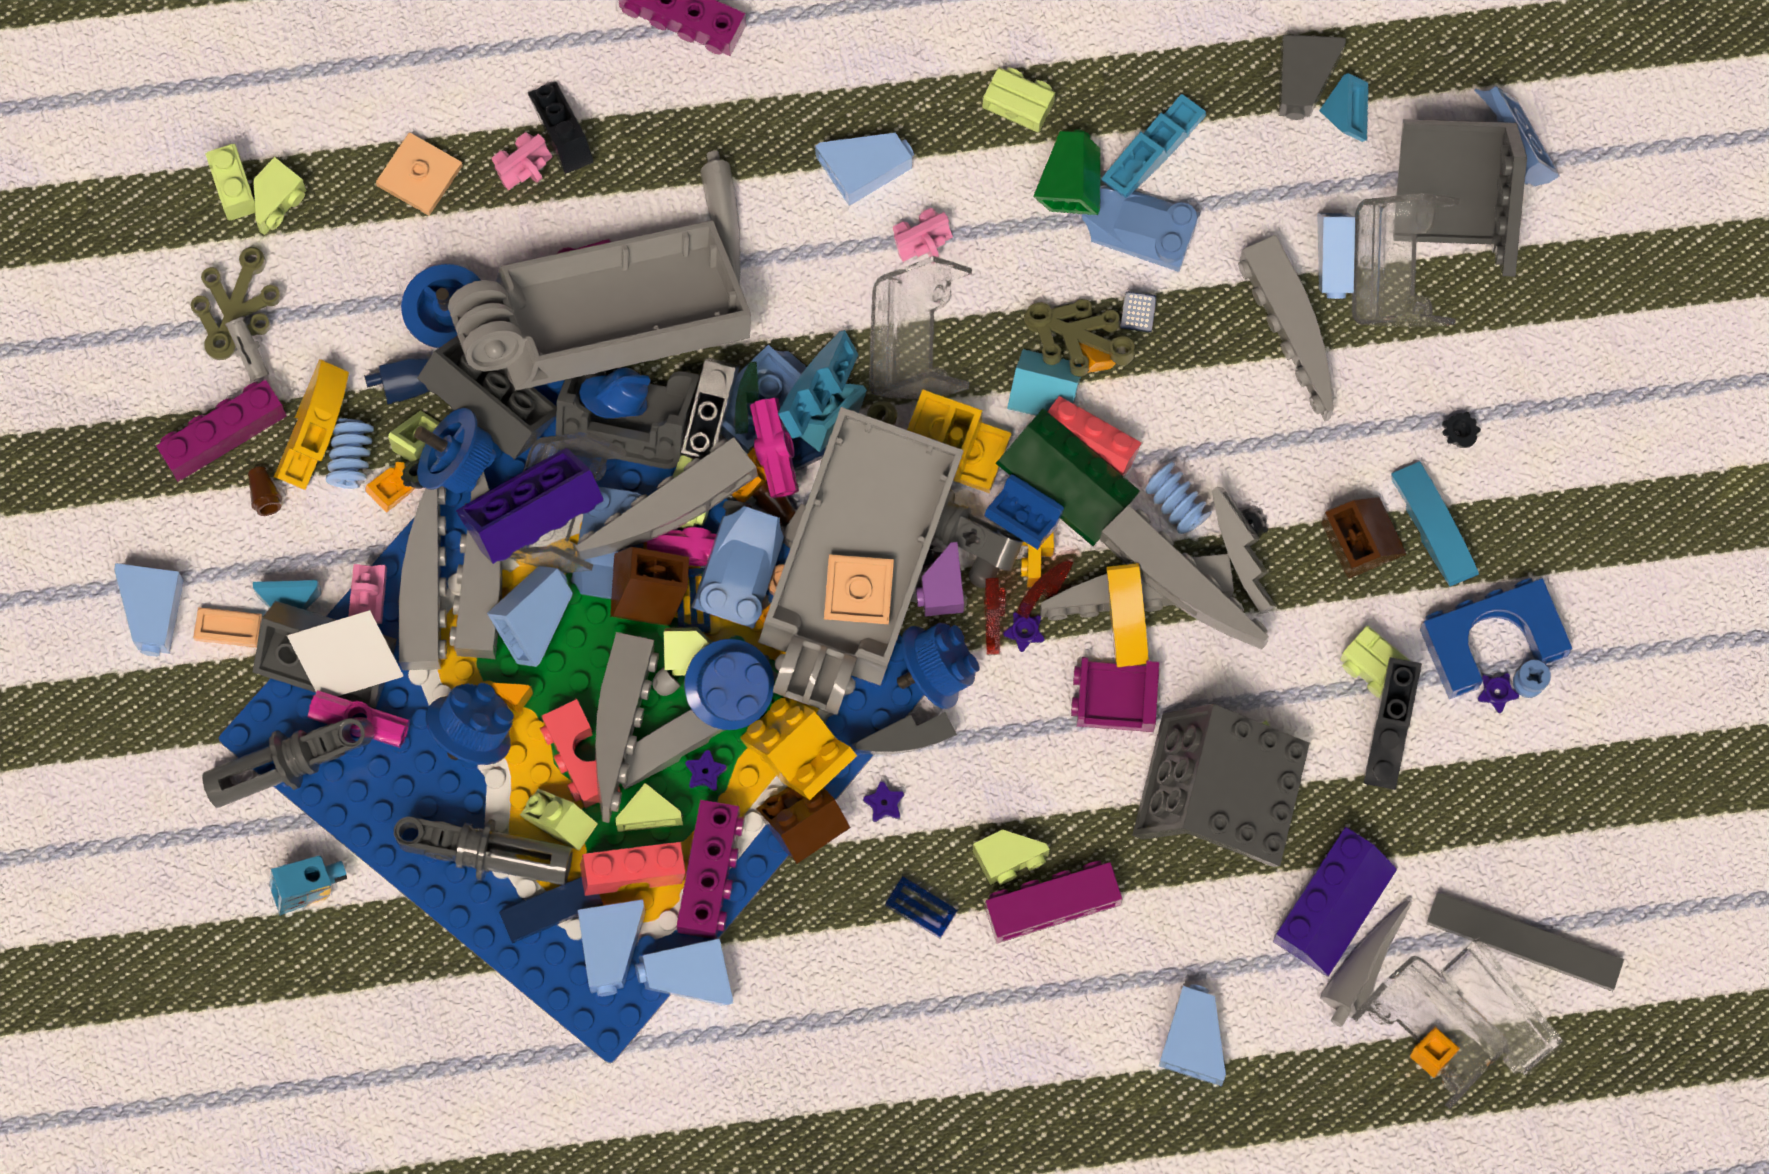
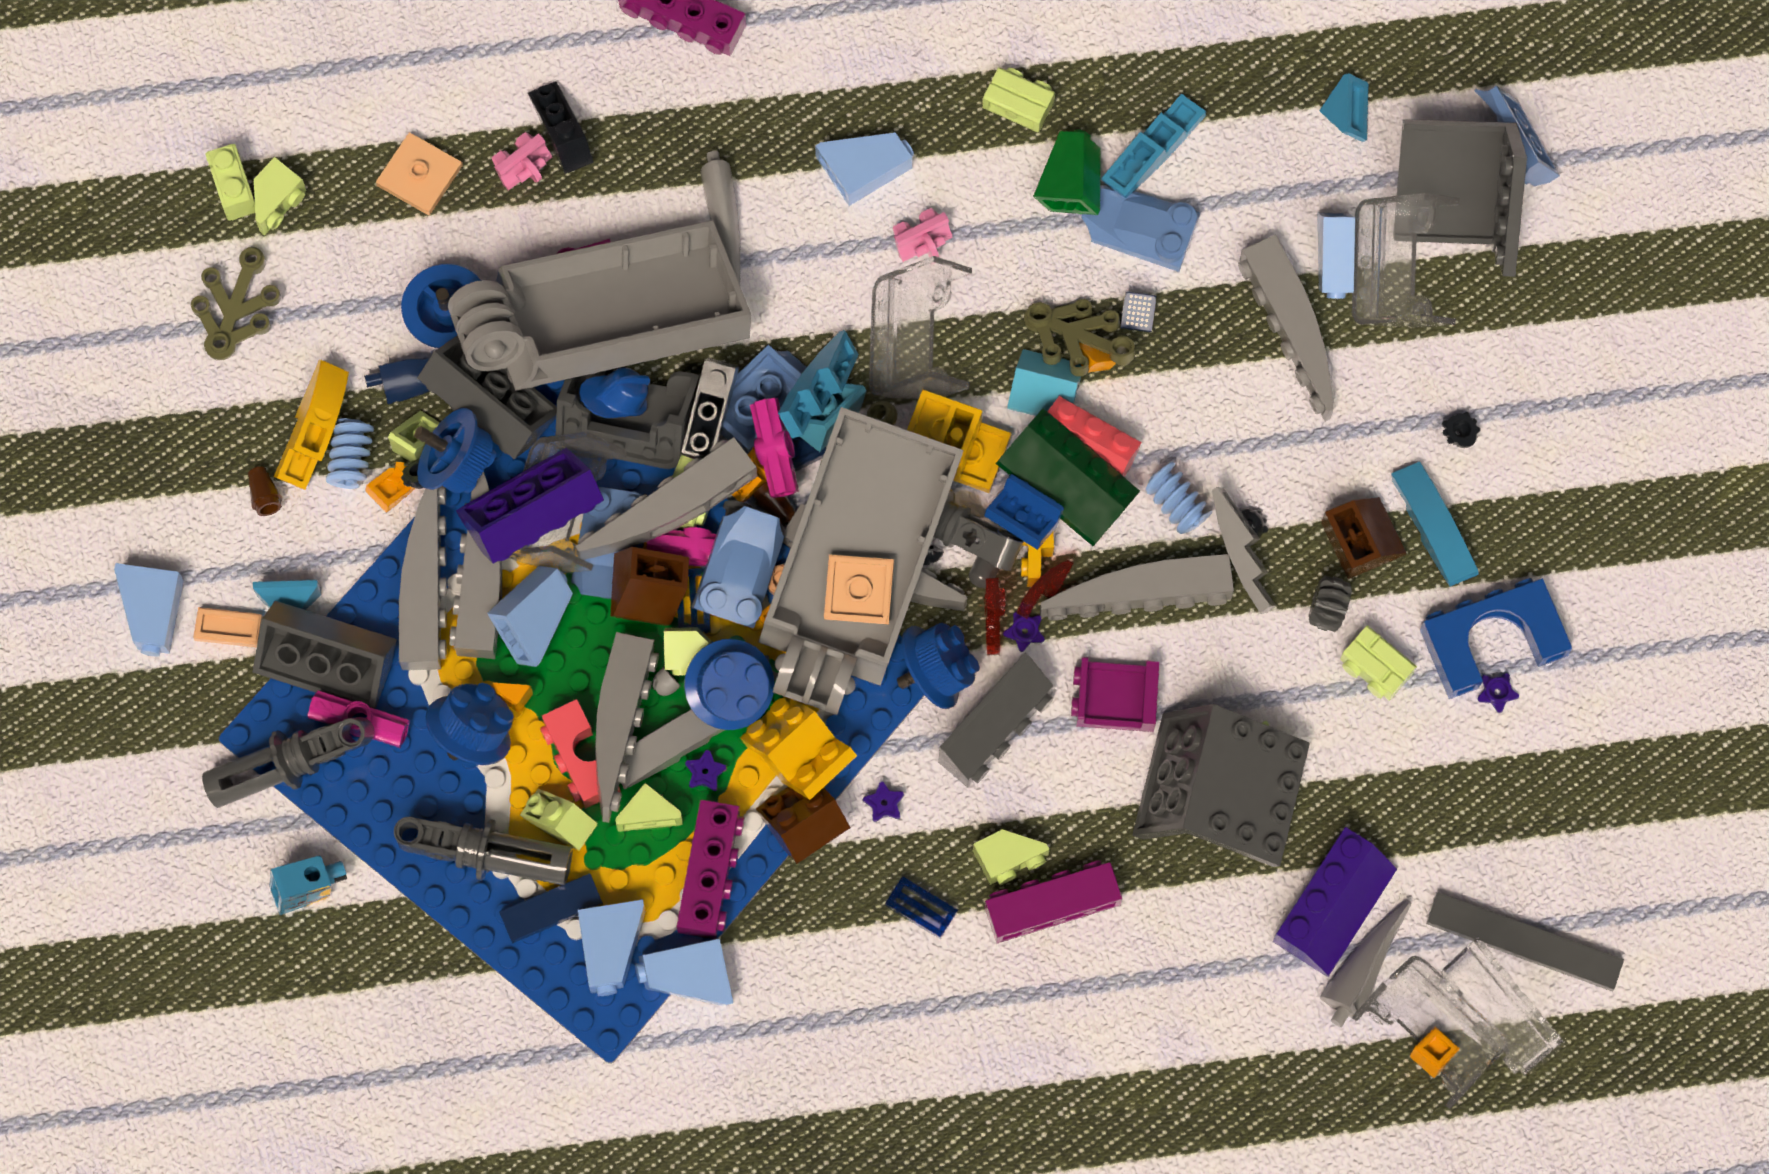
(221, 429): magenta brick -> none
(247, 349): light grey pin -> none
(345, 655): white sticker -> none
(368, 590): bright pink hips -> none
(651, 864): coral arch -> none
(747, 393): clear green slope -> none
(906, 736): dark grey slope -> none
(942, 585): medium lavender slope -> none
(996, 721): none -> dark grey slope
(1127, 615): yellow slope -> none
(1177, 577): light grey slope -> none
(1195, 1038): light blue slope -> none
(1305, 72): dark grey slope -> none
(1330, 603): none -> dark grey gear
(1392, 723): black slope -> none
(1528, 685): medium blue wheel -> none

